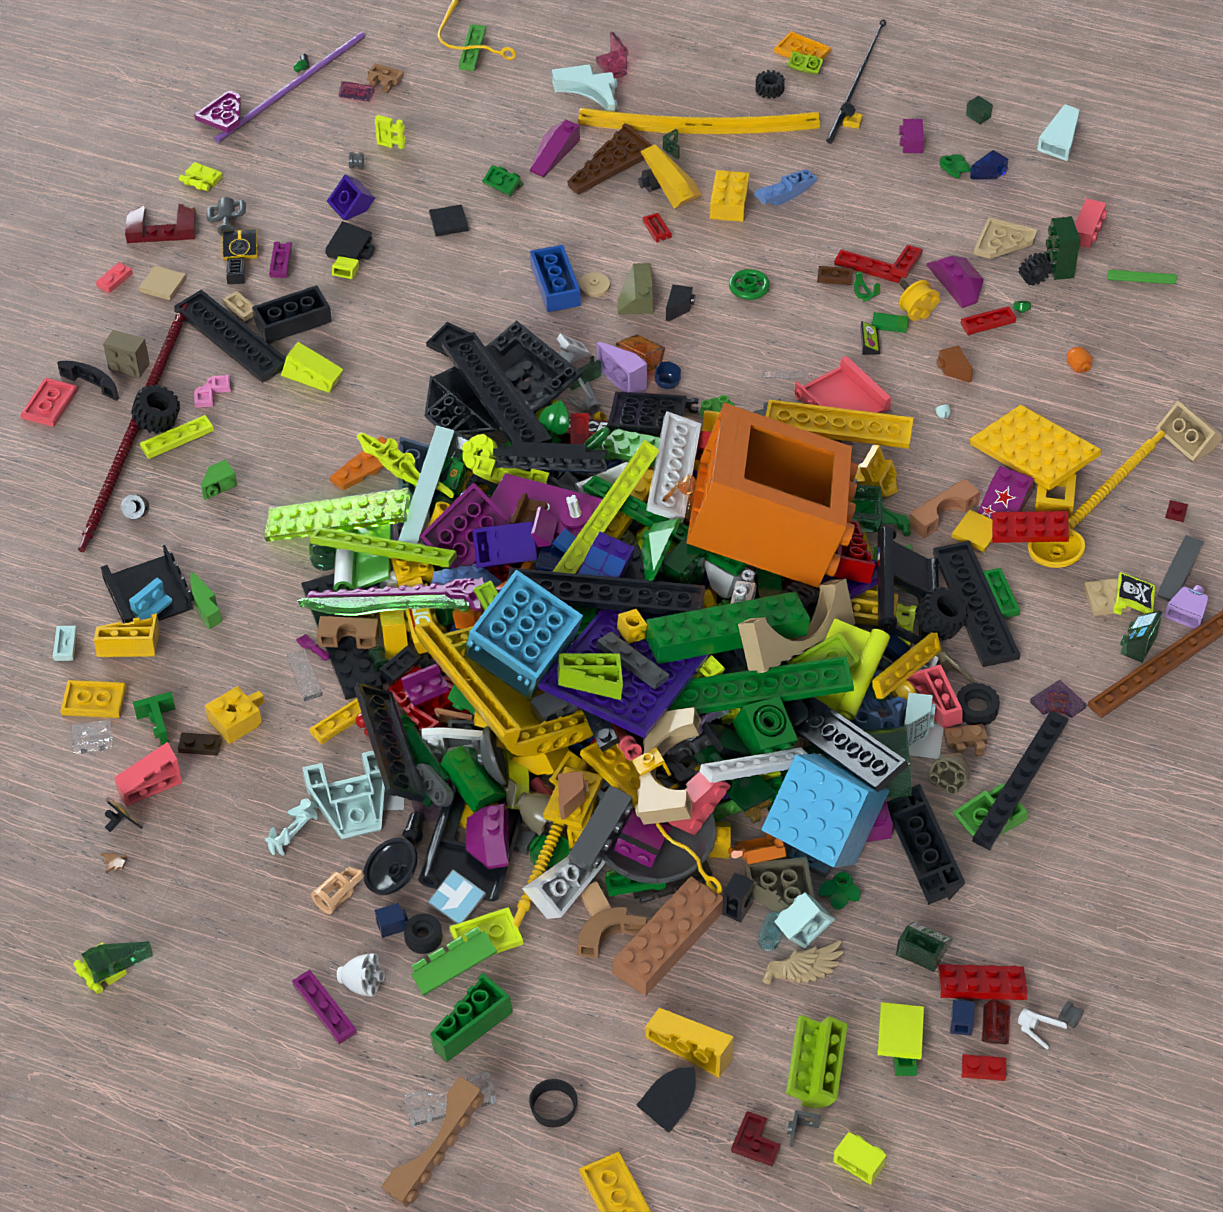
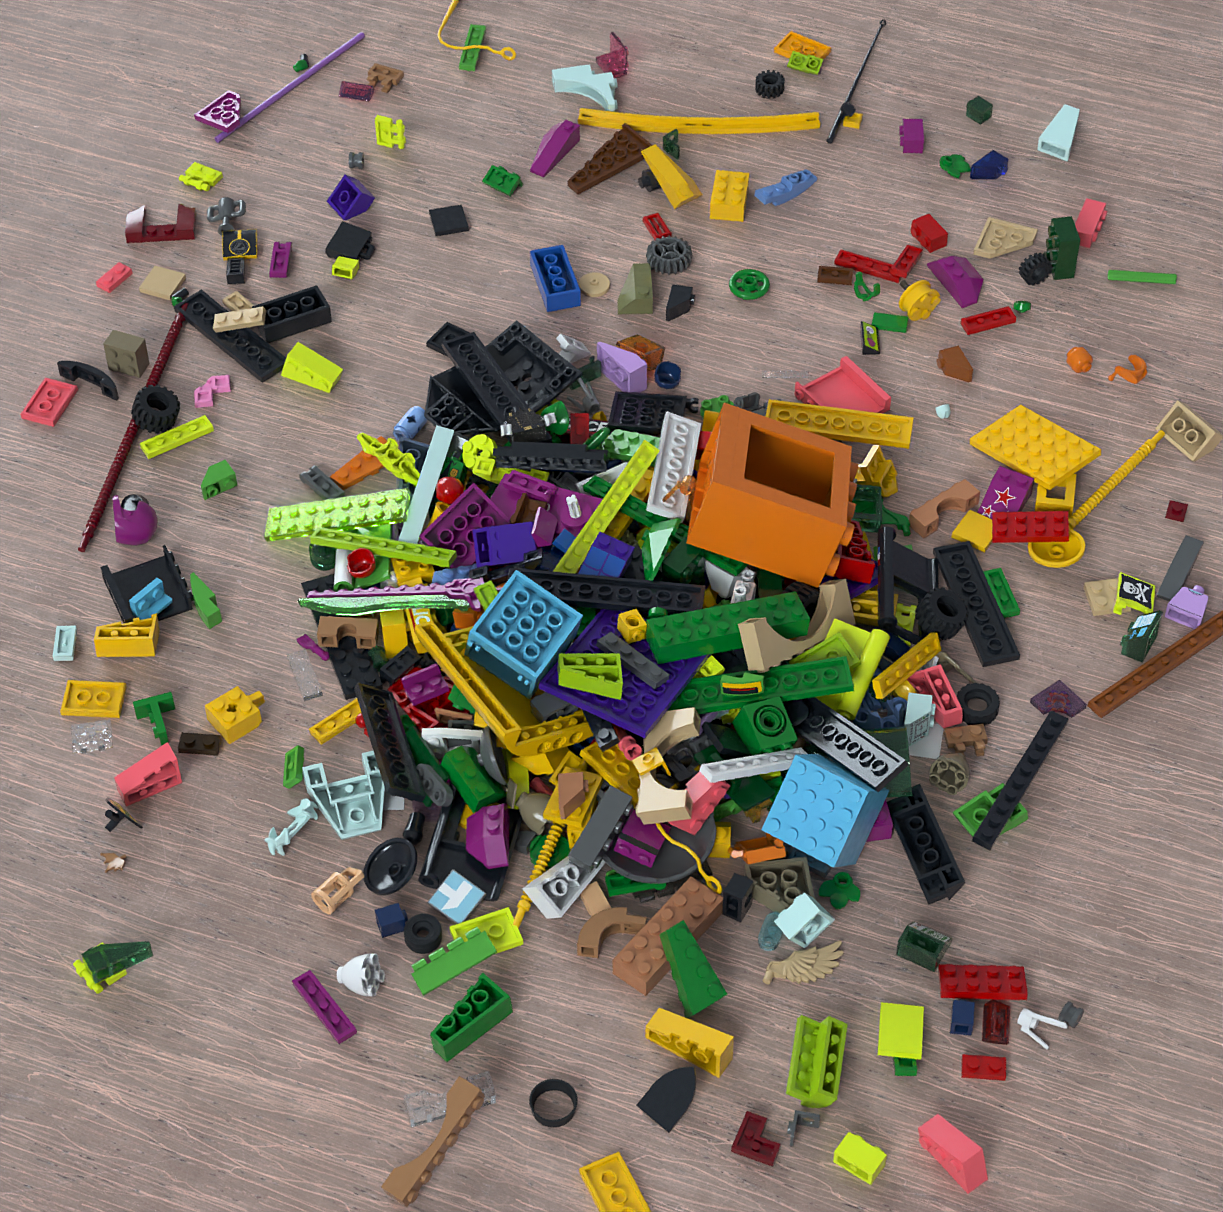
(134, 526): none -> magenta piece
(178, 296): none -> arm
(239, 319): none -> tan plate
(293, 767): none -> bright green plate
(321, 484): none -> dark grey plate
(361, 563): none -> red hair
(410, 423): none -> light blue piece
(449, 489): none -> red hair
(500, 575): none -> black slope
(526, 425): none -> clear smoke torso
(532, 486): none -> magenta plate
(657, 612): none -> green tile
(669, 255): none -> dark grey gear
(690, 969): none -> green wedge
(747, 685): none -> slope
(748, 402): none -> dark grey hinge
(929, 233): none -> red brick
(954, 1152): none -> coral wedge
(1132, 376): none -> orange helmet

